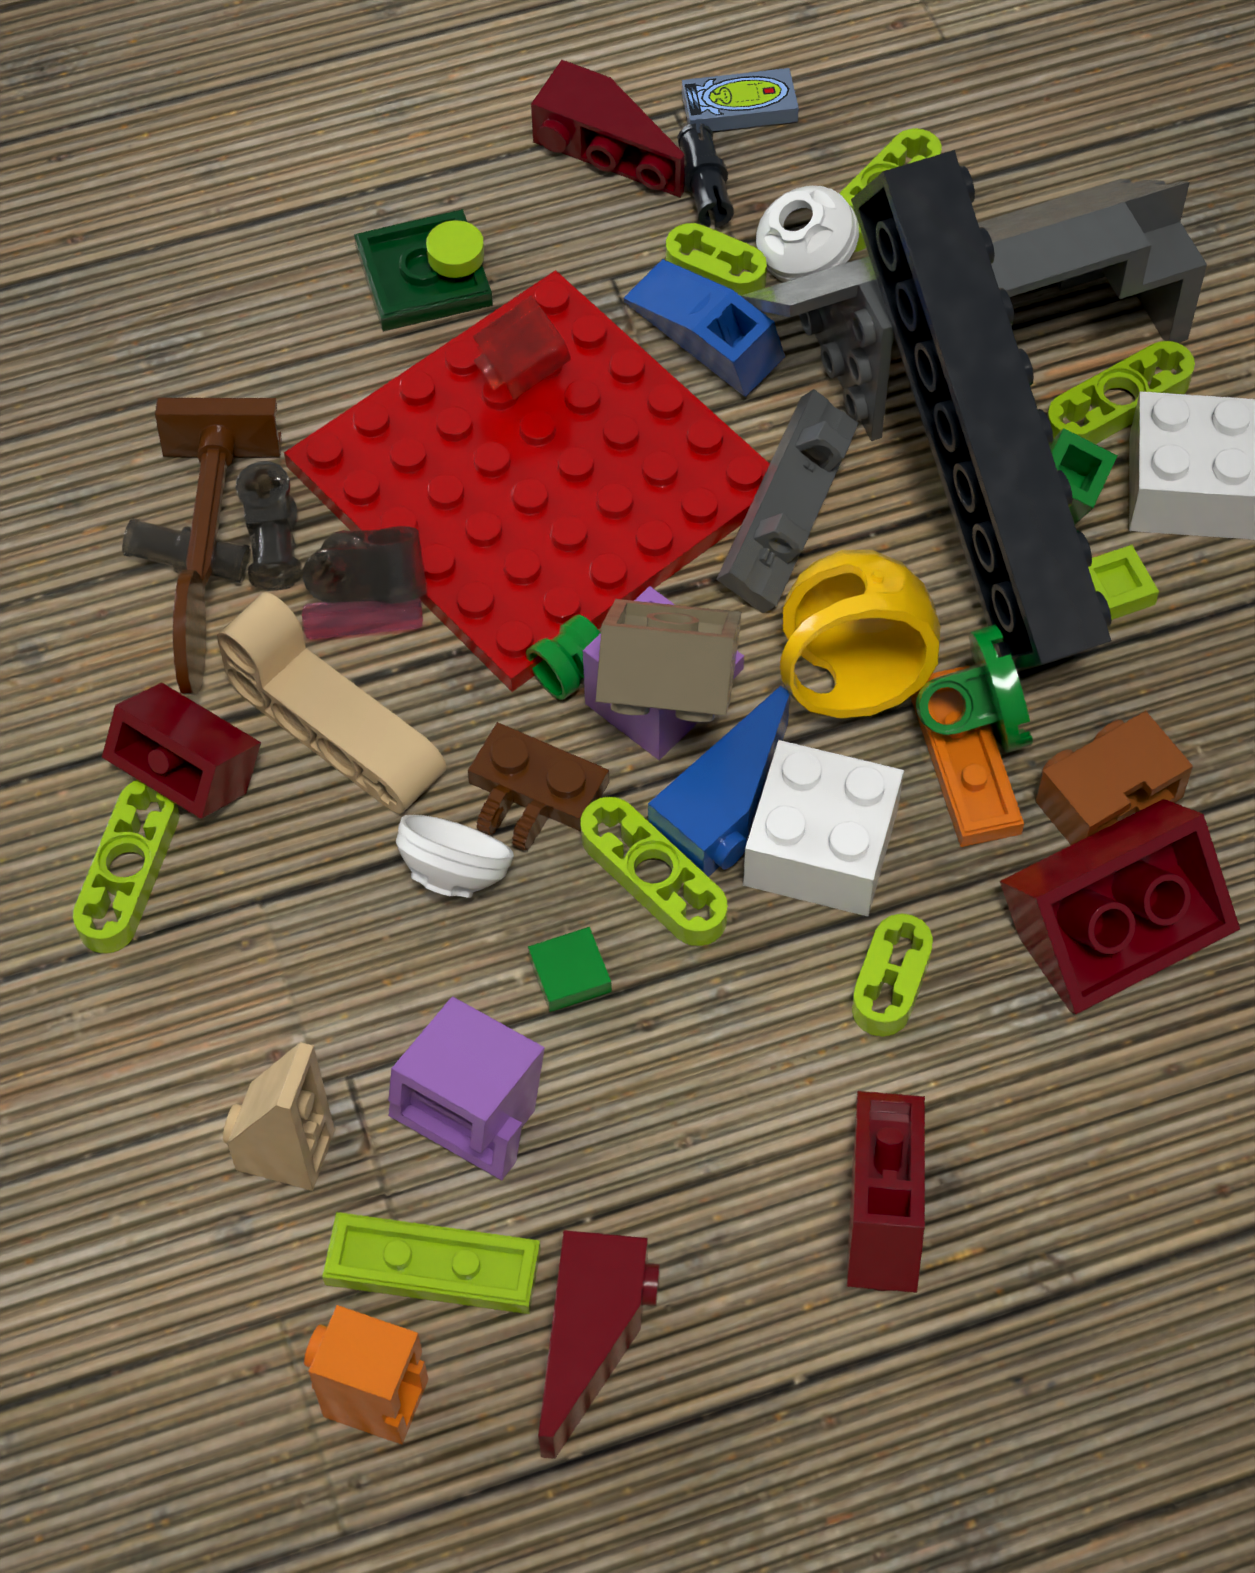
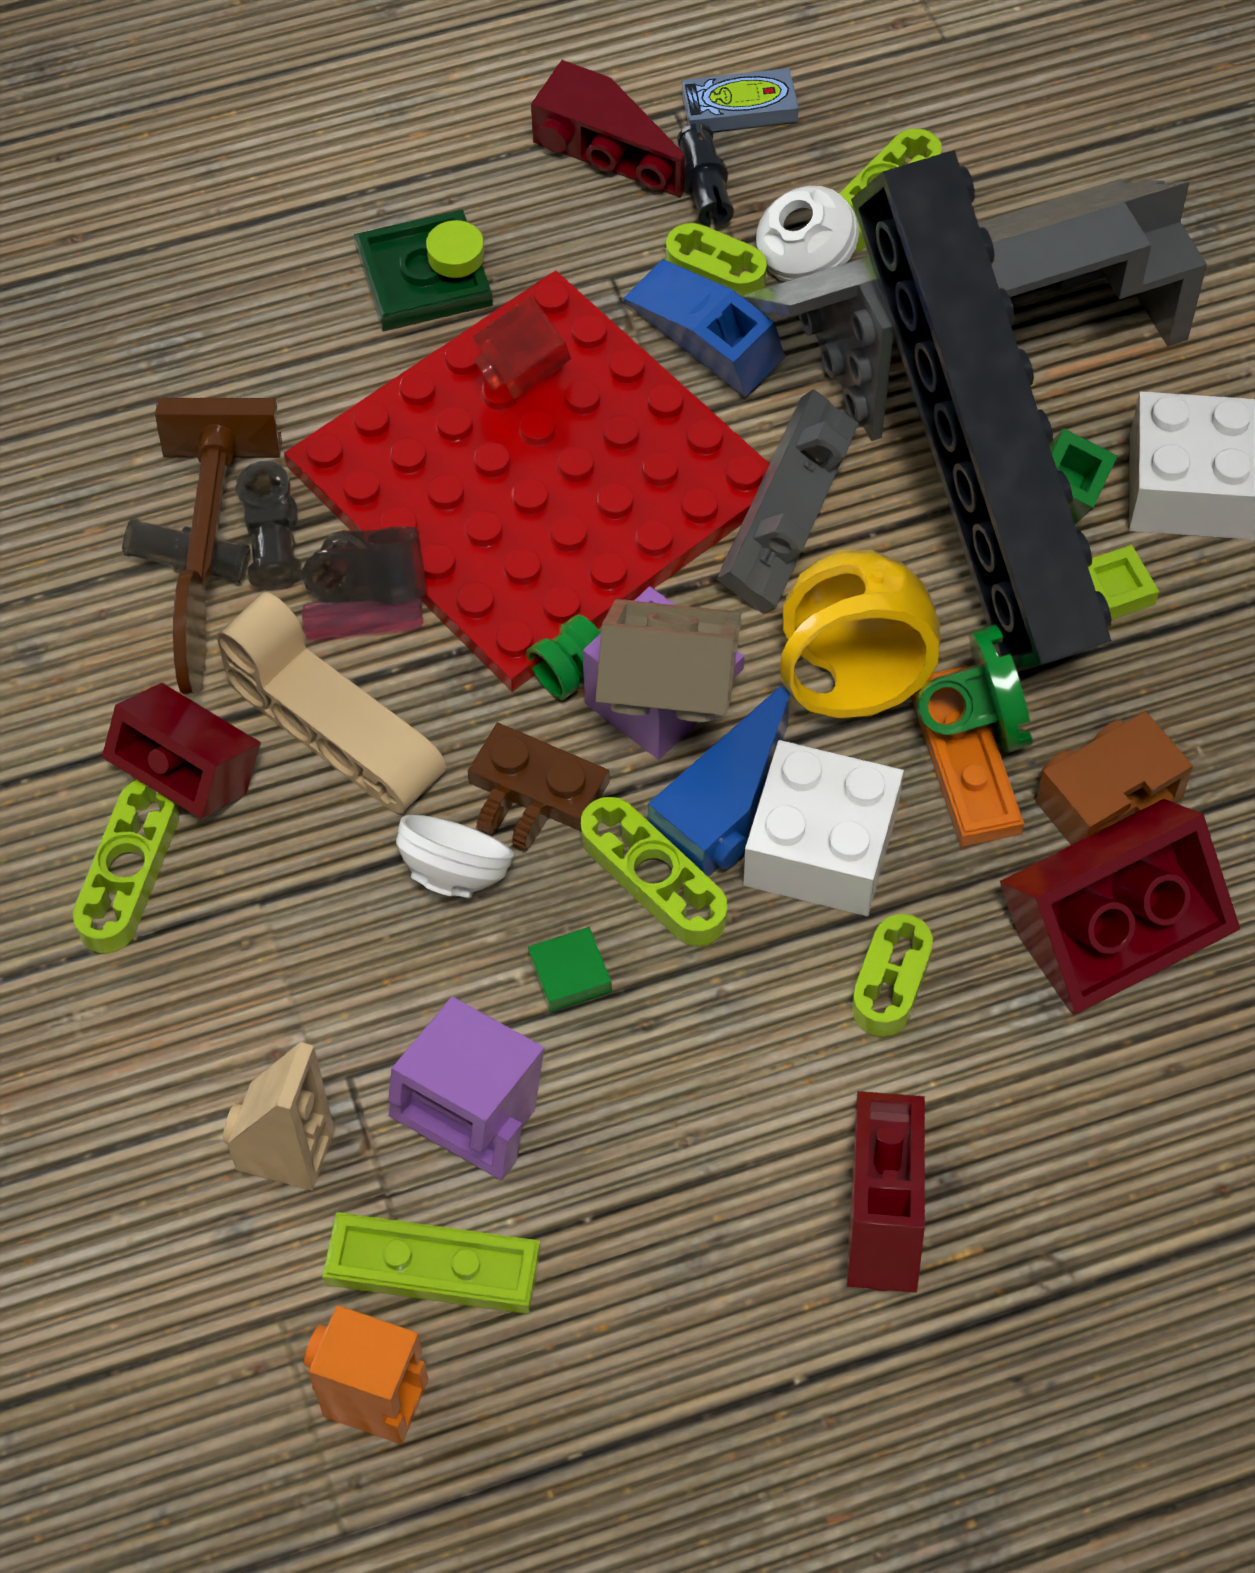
(593, 1324): dark red slope -> none
(1130, 374): lime beam -> none

